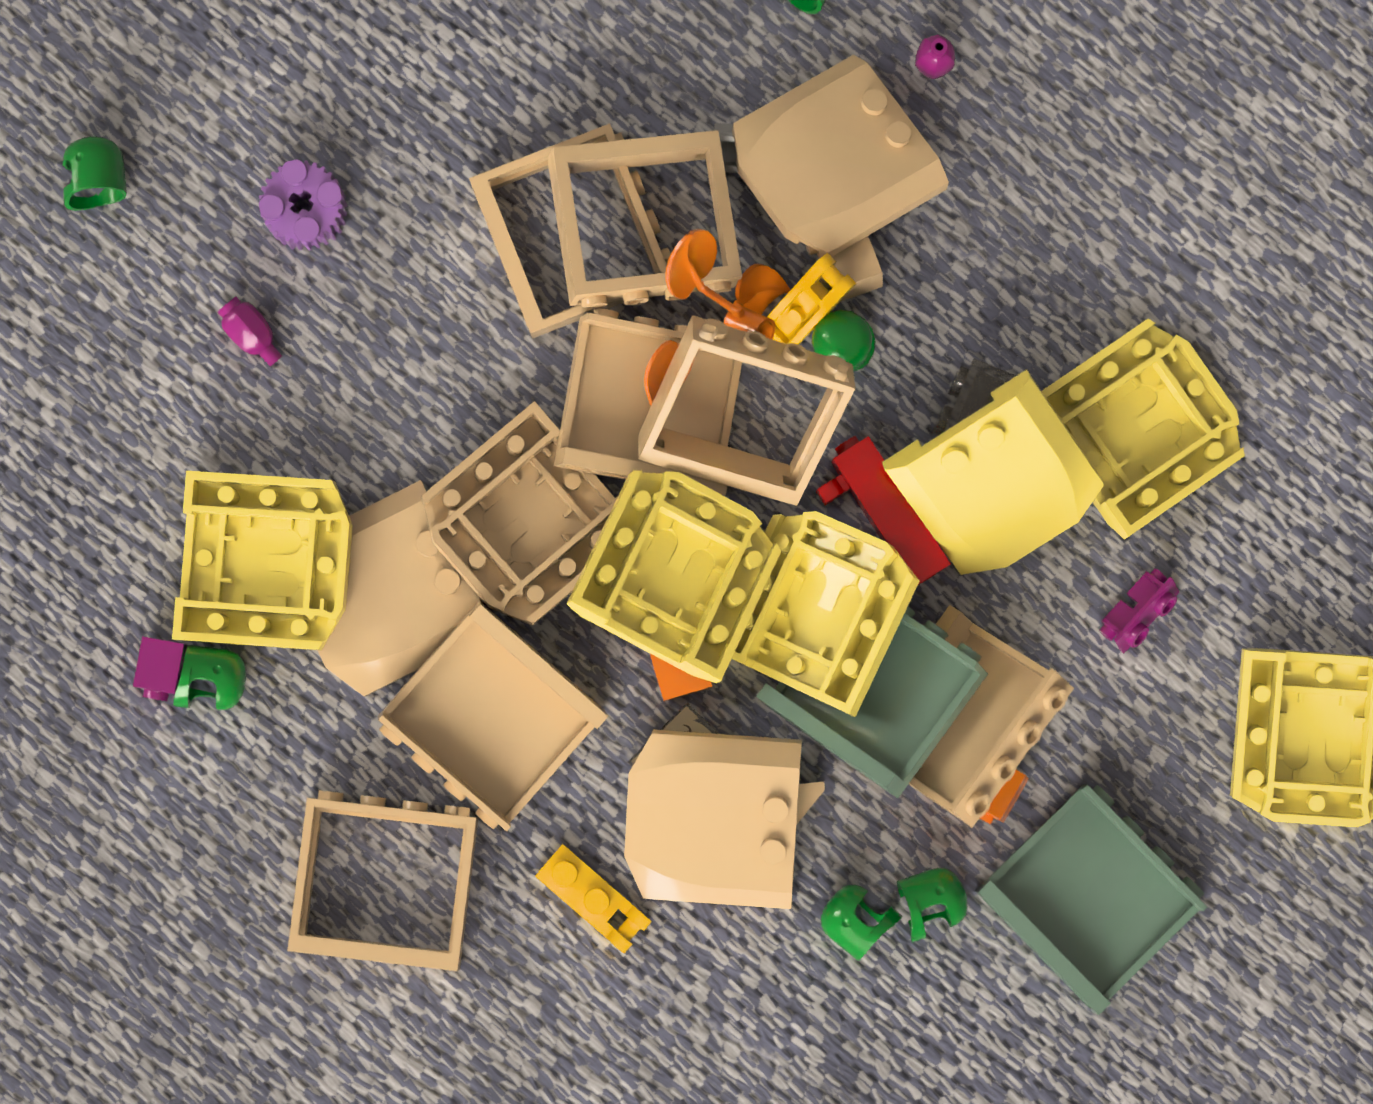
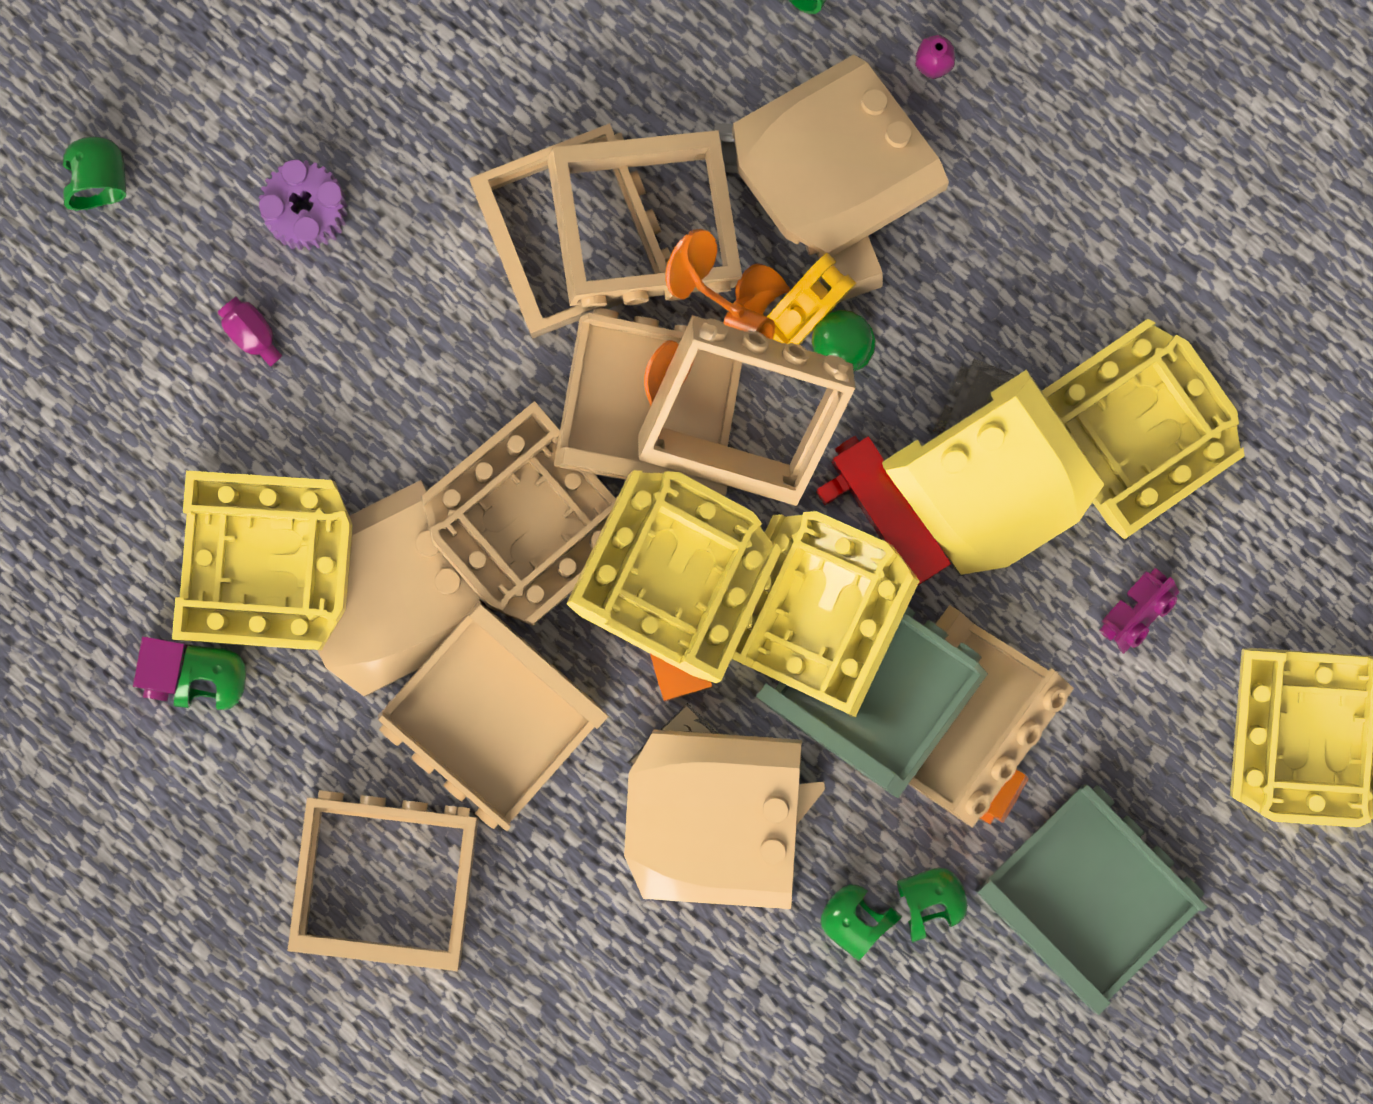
(591, 897): yellow plate -> none

